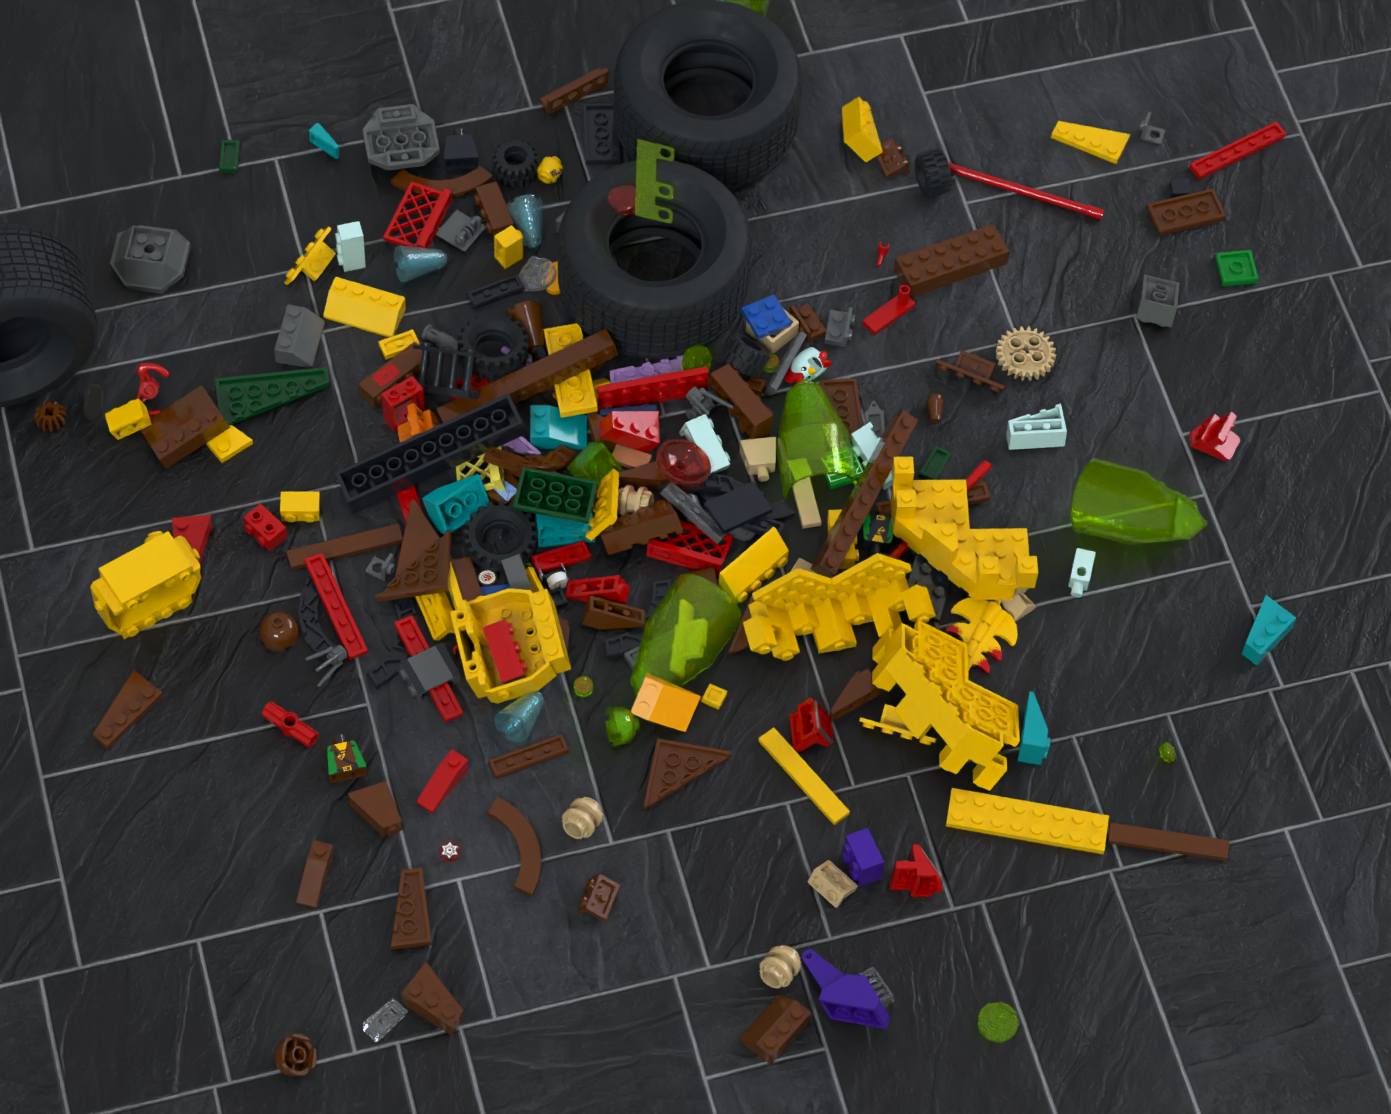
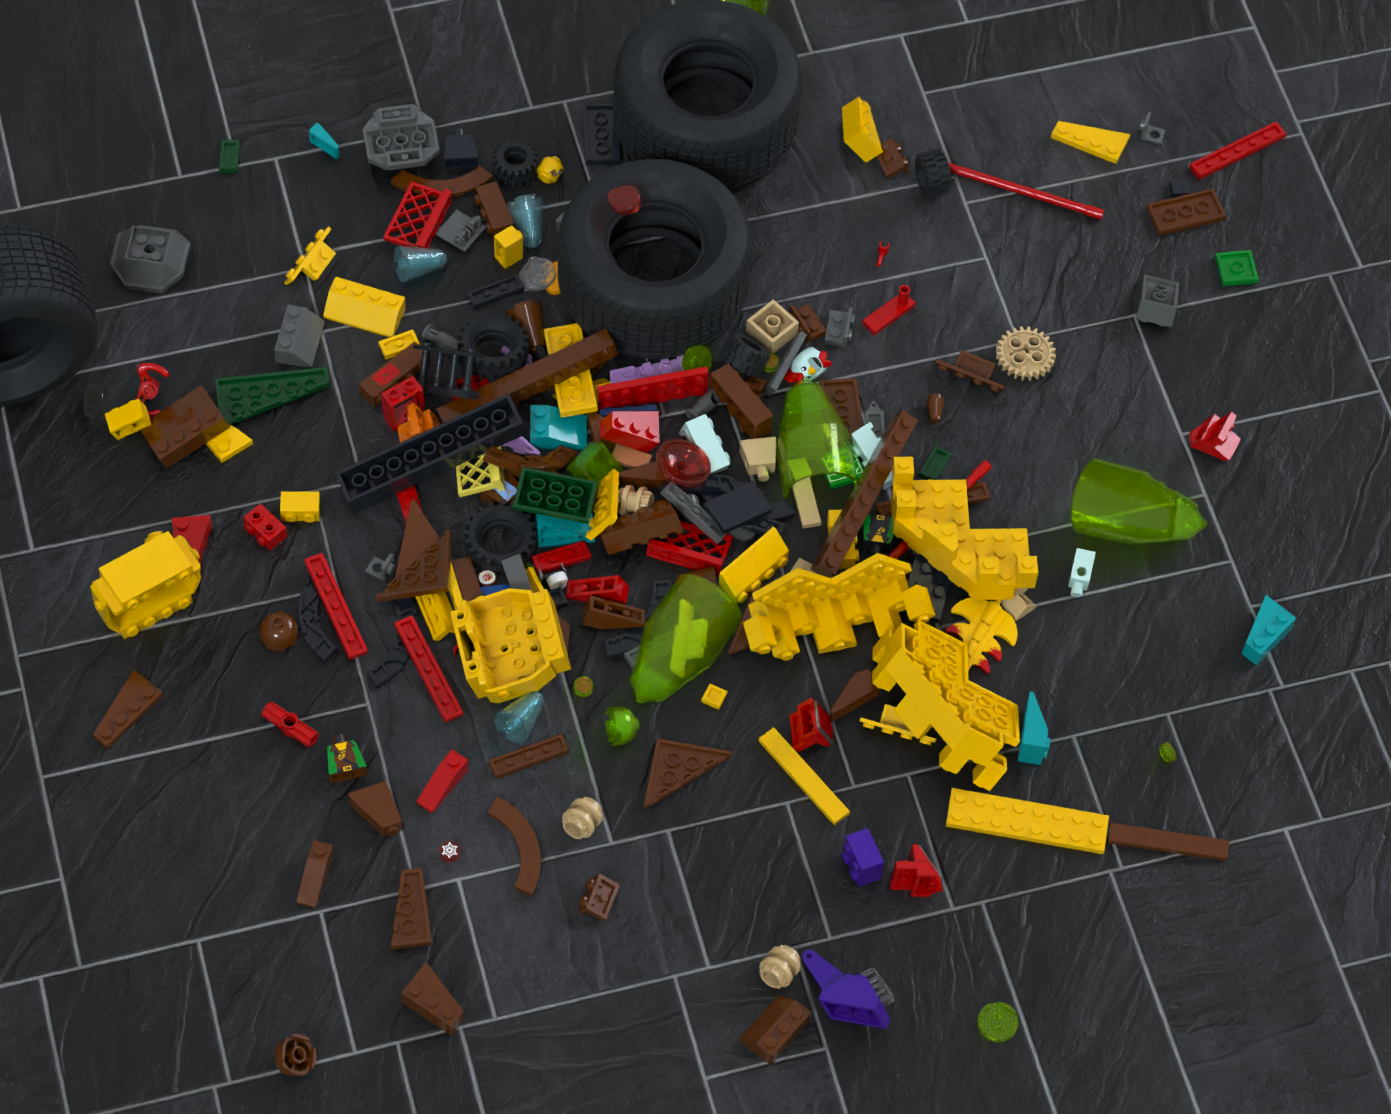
(50, 416): reddish brown gear -> none
(335, 656): dark grey plant -> none
(347, 545): reddish brown tile -> none
(350, 246): light aqua wedge -> none
(375, 1028): clear slope -> none
(428, 670): dark grey panel -> none
(453, 503): teal slope -> none
(505, 651): red wedge -> none
(575, 90): reddish brown fence -> none
(646, 182): clear neon green piece -> none
(665, 703): light orange slope -> none
(697, 399): dark grey plant -> none
(766, 317): blue plate -> none
(832, 883): tan bracket -> none
(951, 260): reddish brown brick -> none
(1038, 430): light aqua wedge -> none

